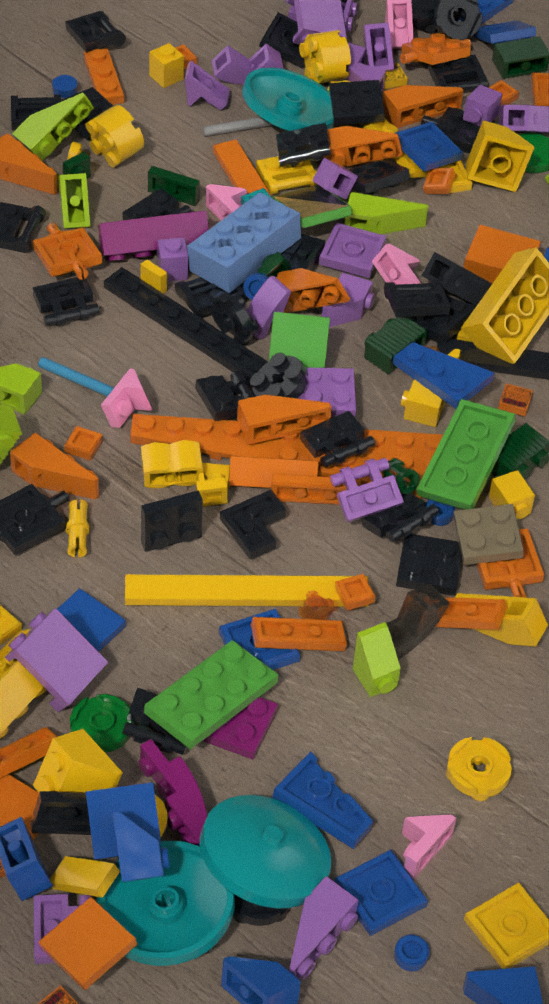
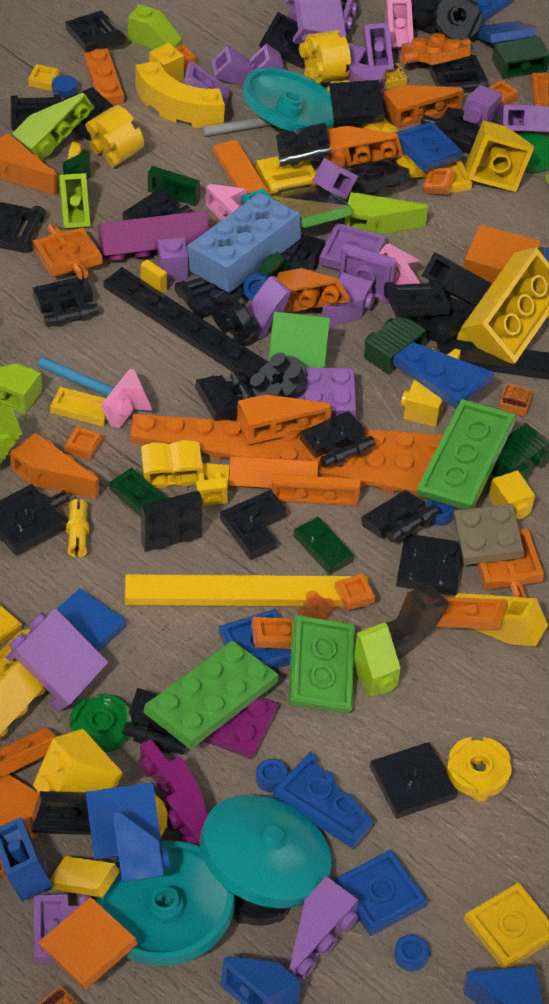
(42, 77): none -> yellow tile
(78, 406): none -> yellow tile
(134, 490): none -> dark green plate
(151, 28): none -> lime slope
(177, 100): none -> yellow brick
(270, 774): none -> blue tile
(321, 664): none -> bright green tile
(323, 545): none -> dark green plate
(368, 266): none -> medium lavender plate
(368, 498): medium lavender plate -> none
(399, 467): dark green bush -> none
(412, 780): none -> black plate
(427, 837): bright pink slope -> none

